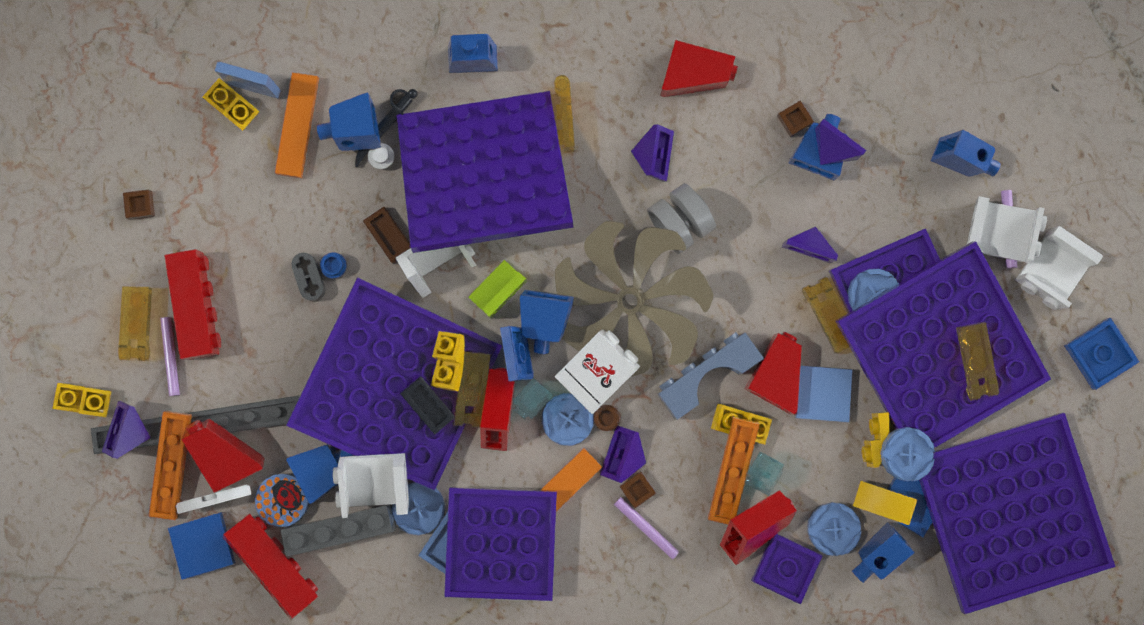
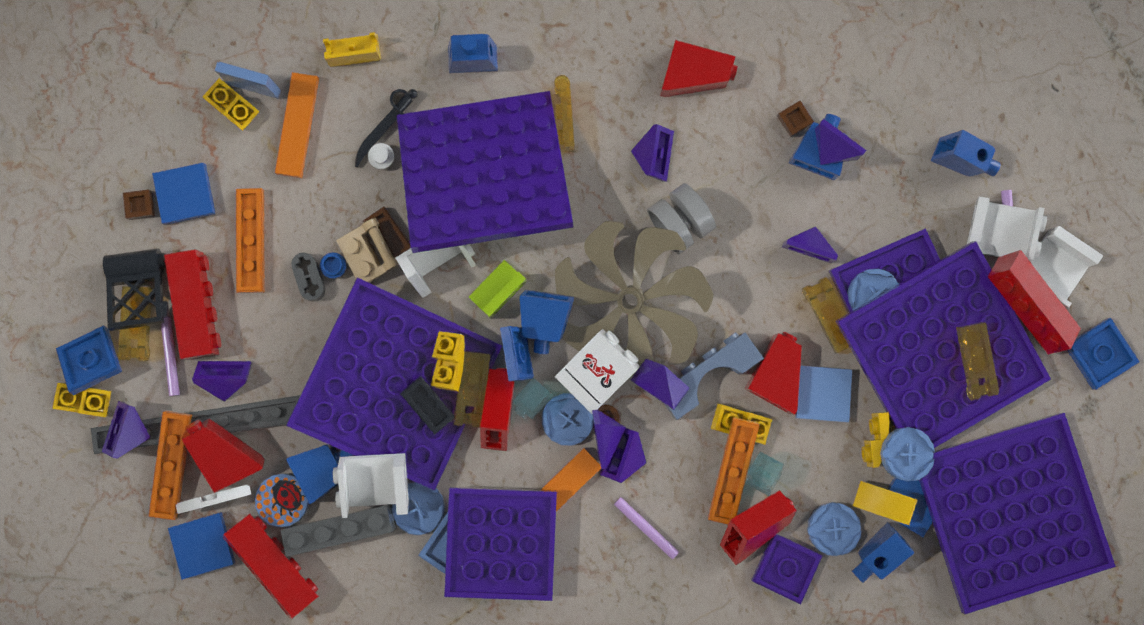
(88, 360): none -> blue tile
(135, 268): none -> black piece
(183, 193): none -> blue tile
(221, 377): none -> dark purple slope
(250, 241): none -> orange tile
(352, 50): none -> yellow hinge
(352, 124): blue torso -> none
(361, 255): none -> tan plate
(607, 434): none -> dark purple slope
(637, 489): reddish brown tile -> none
(660, 383): none -> dark purple slope
(1034, 302): none -> red brick

